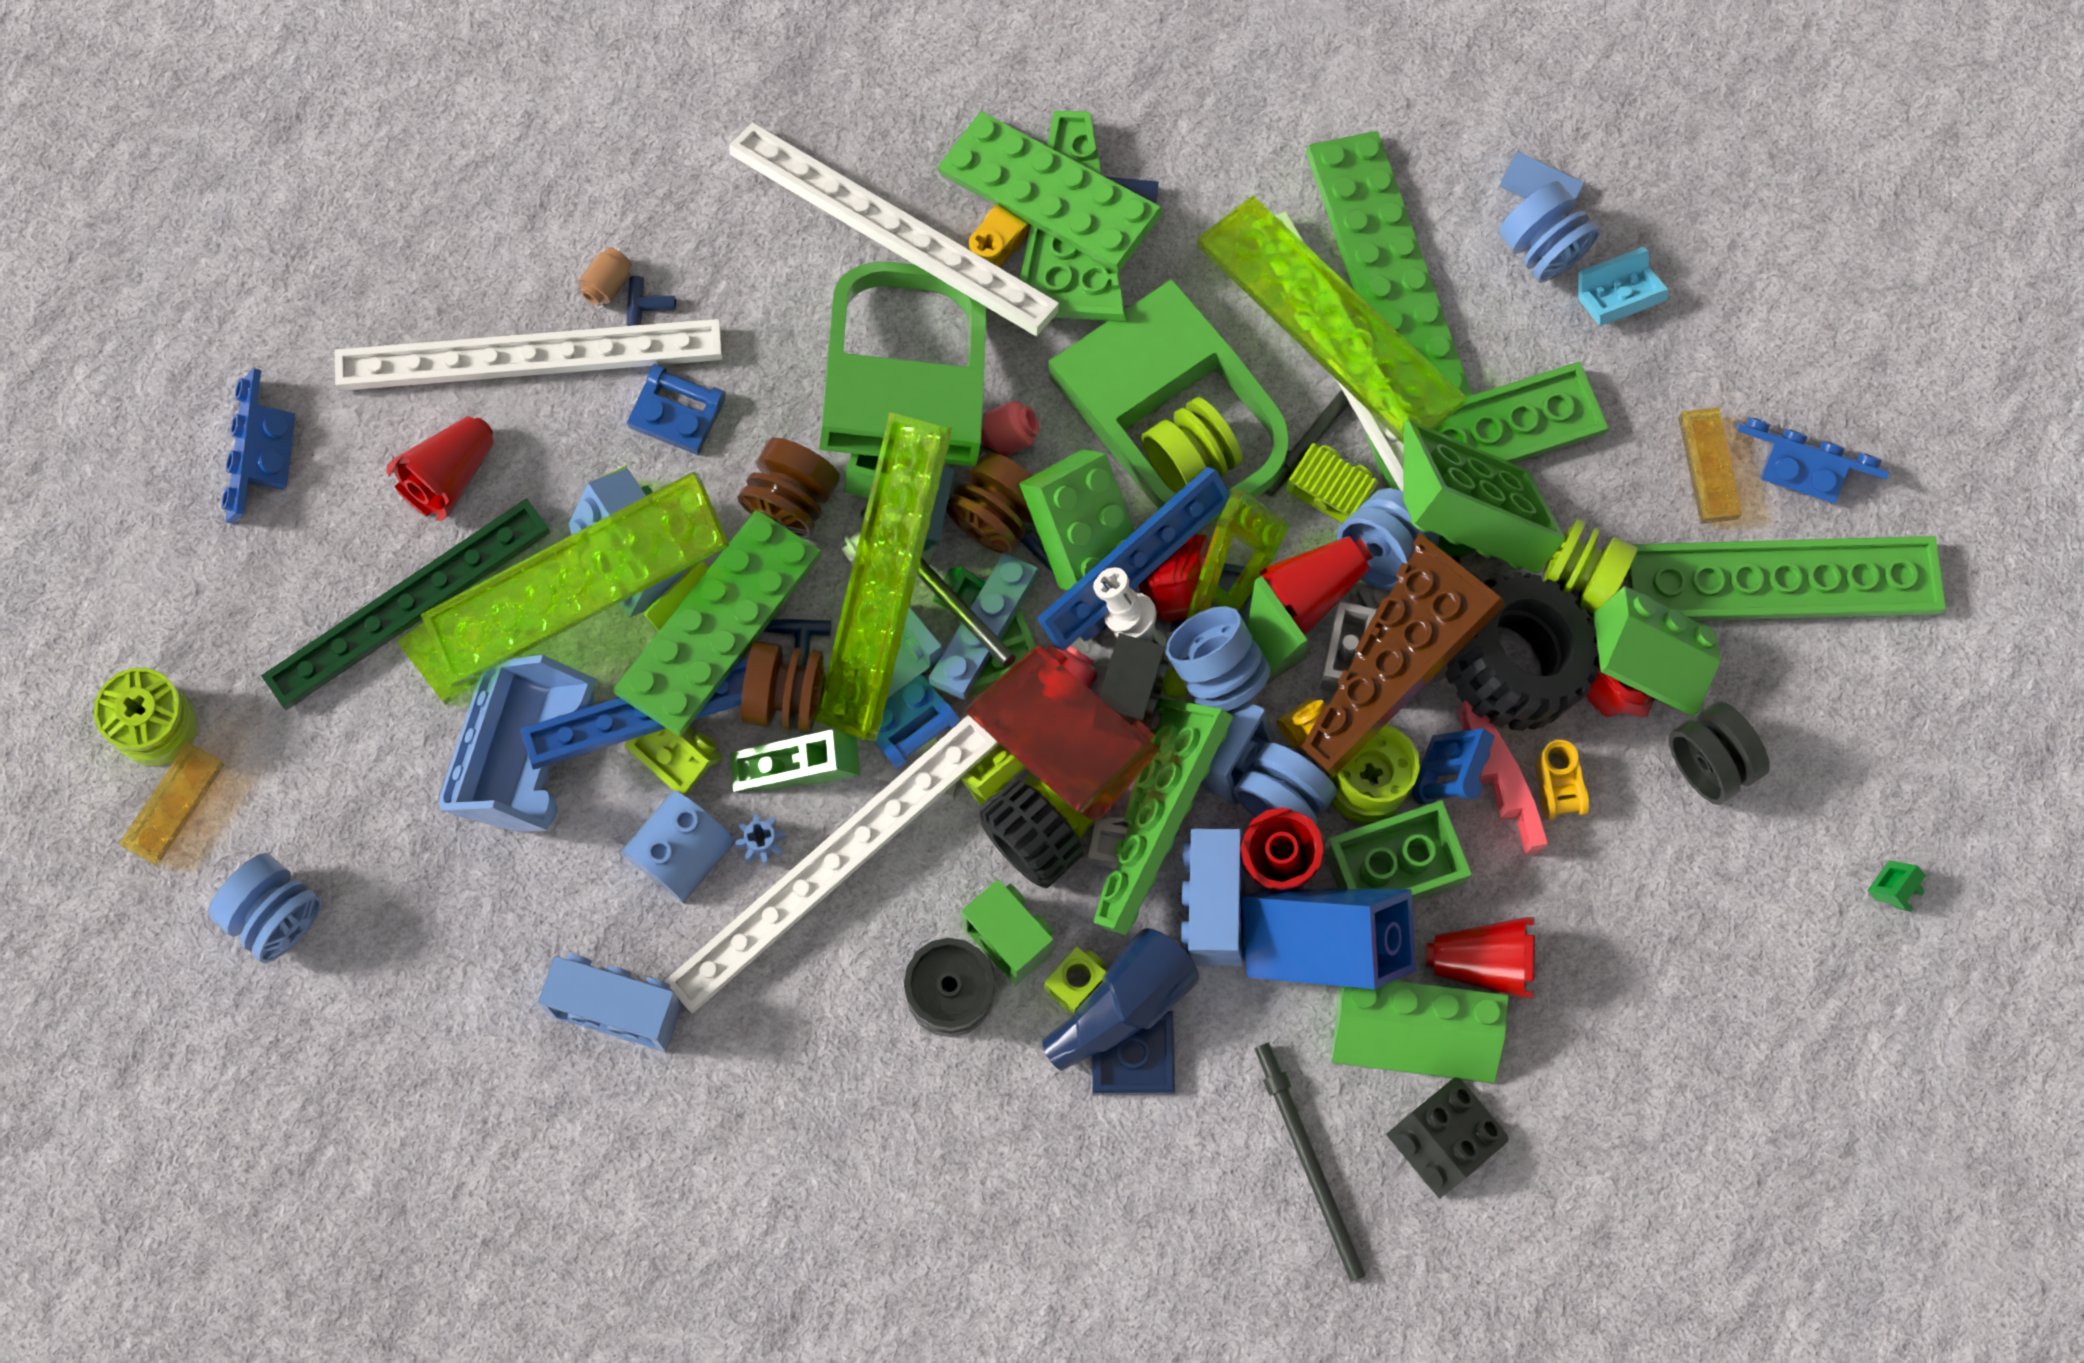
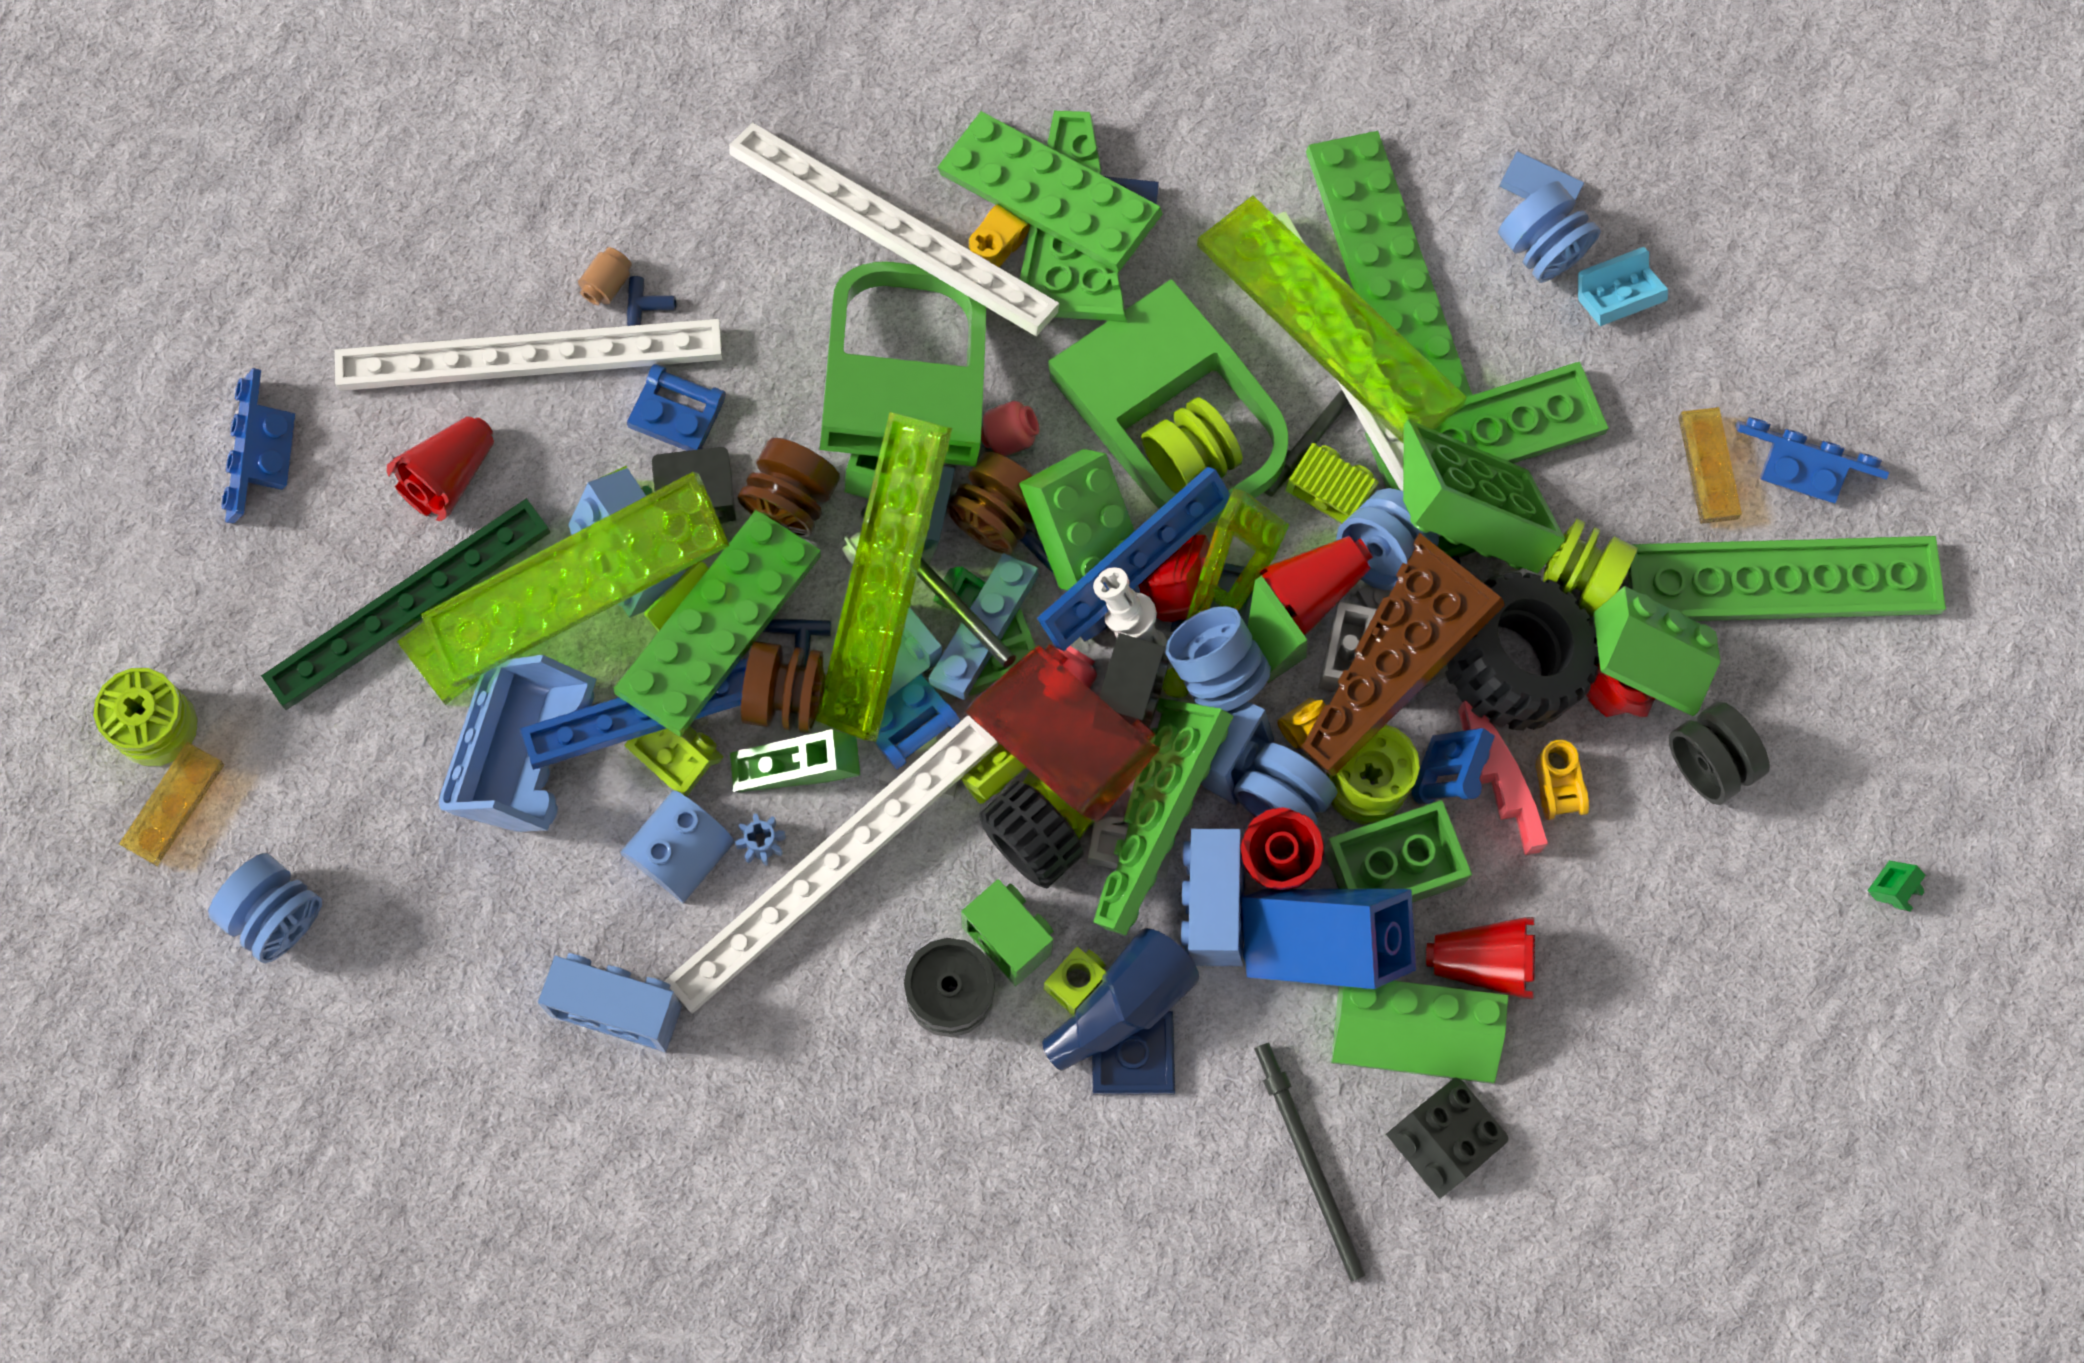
(713, 468): none -> pearl dark grey bracket

